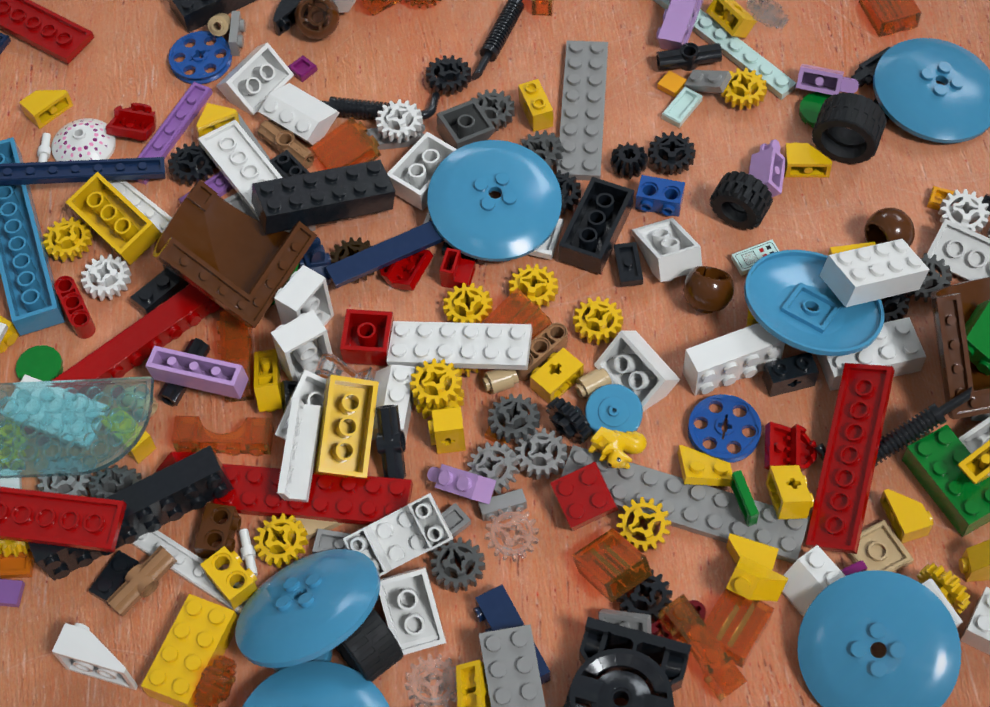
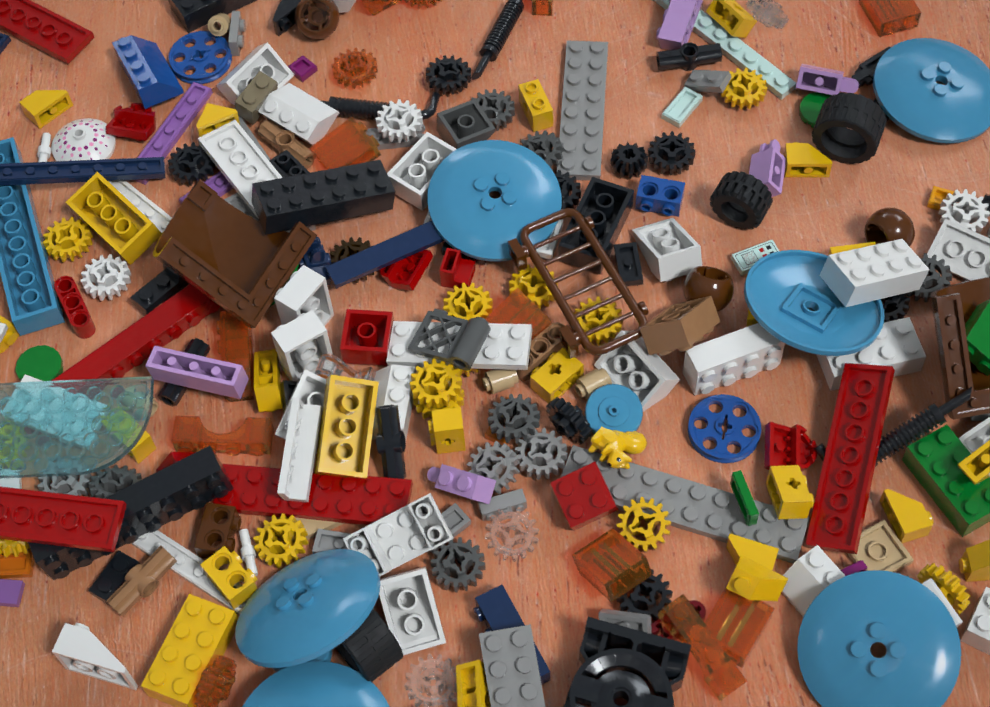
(147, 70): none -> blue slope
(254, 96): none -> dark tan brick
(354, 68): none -> clear orange gear
(465, 343): none -> dark grey piece
(570, 340): none -> reddish brown bar
(671, 84): light orange tile -> none
(680, 326): none -> medium nougat brick
(702, 468): yellow wing -> none
(790, 374): black brick -> none

